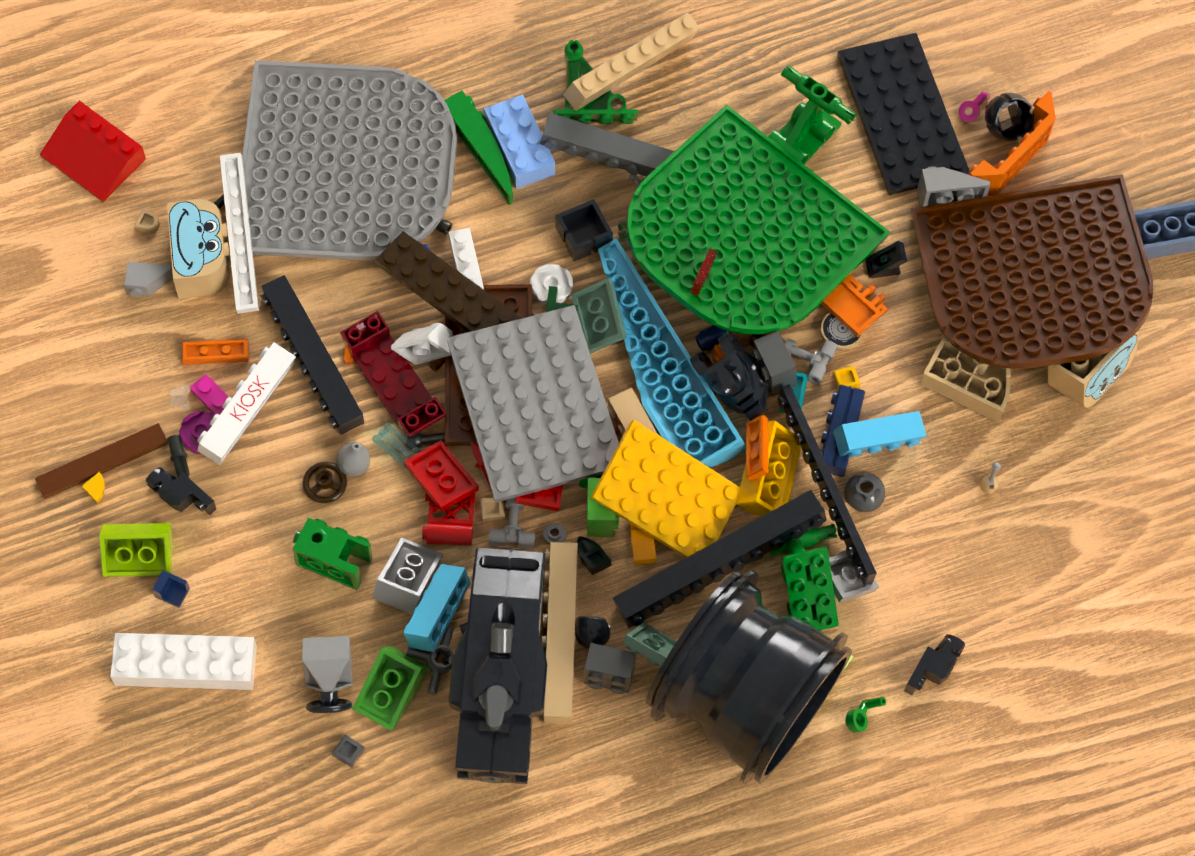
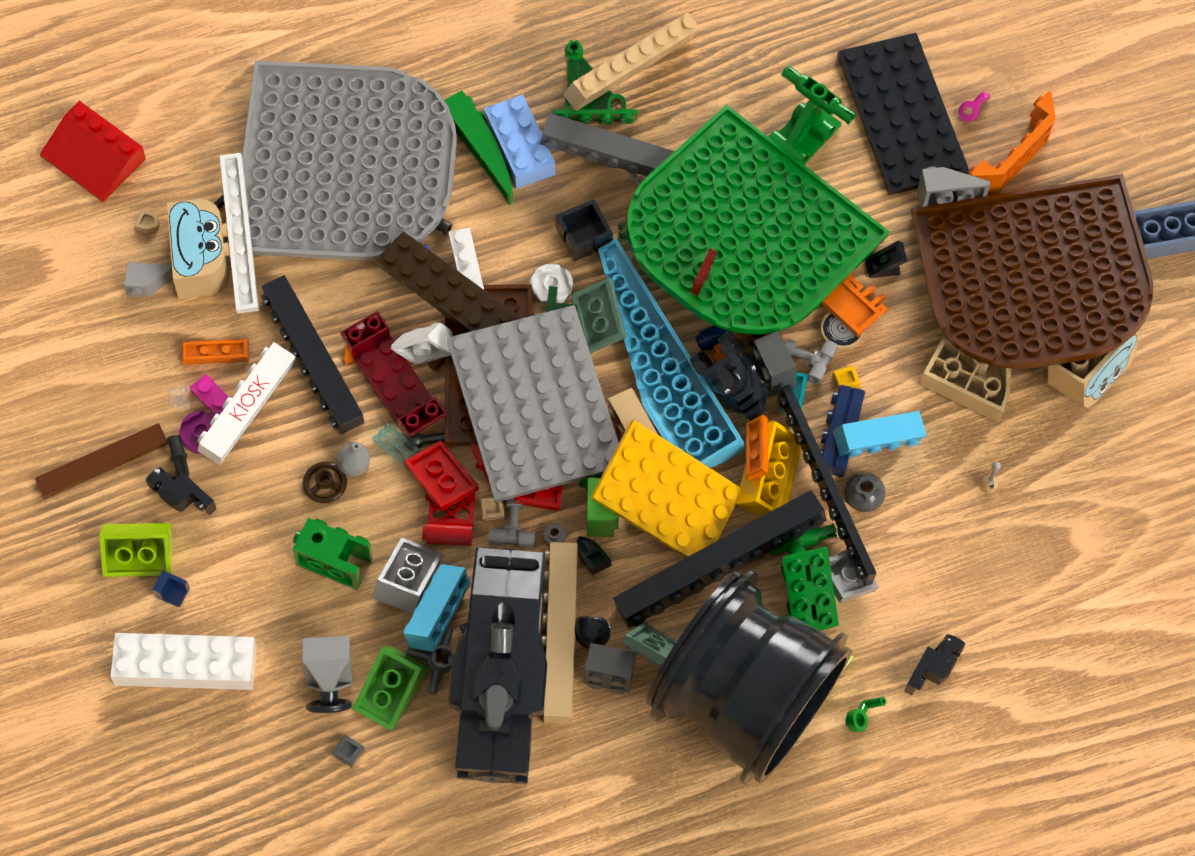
(95, 487): yellow tile -> none
(642, 547): light orange slope -> none
(1020, 118): black piece -> none

